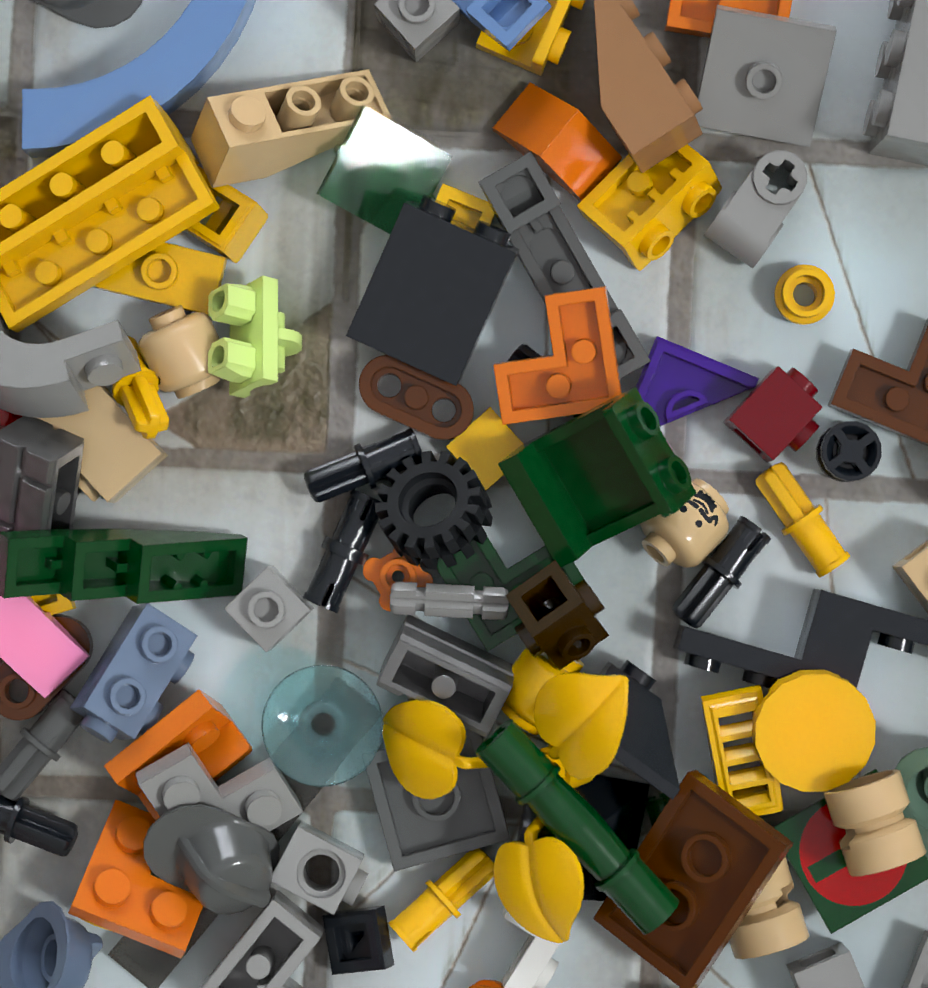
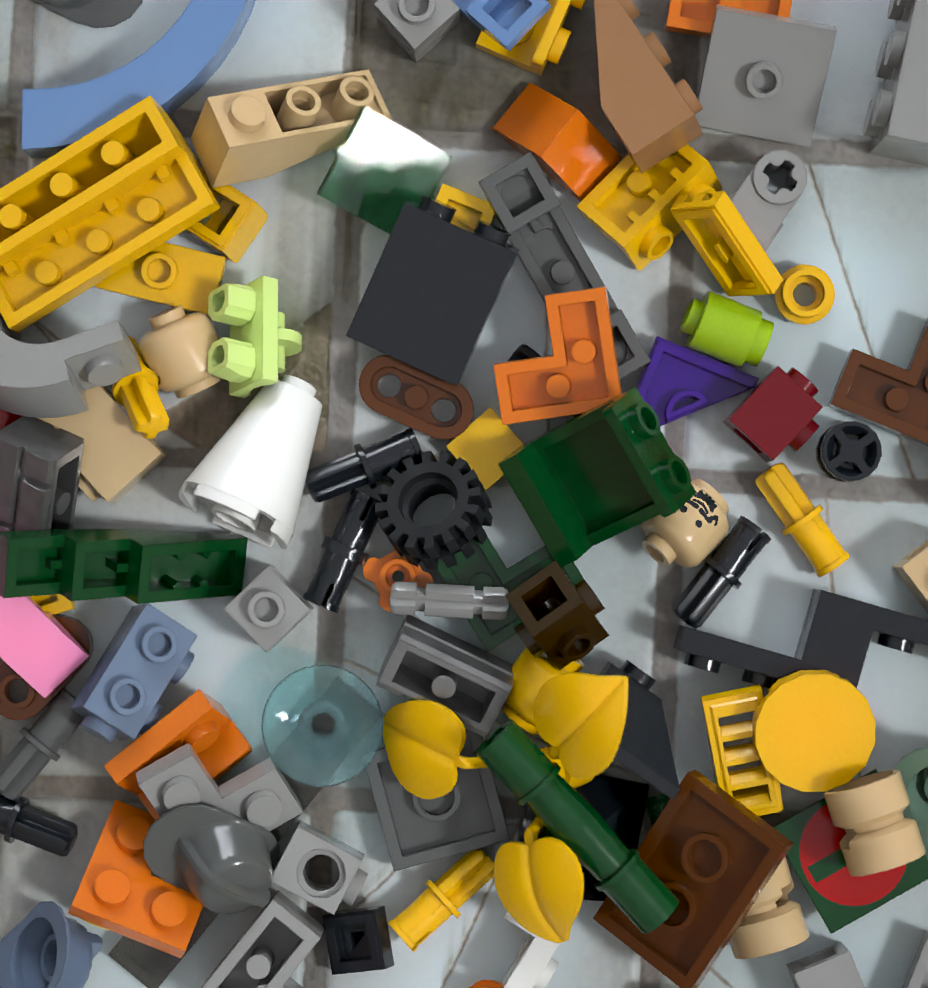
(260, 465): none -> white cone
(726, 244): none -> yellow tile
(726, 329): none -> lime brick

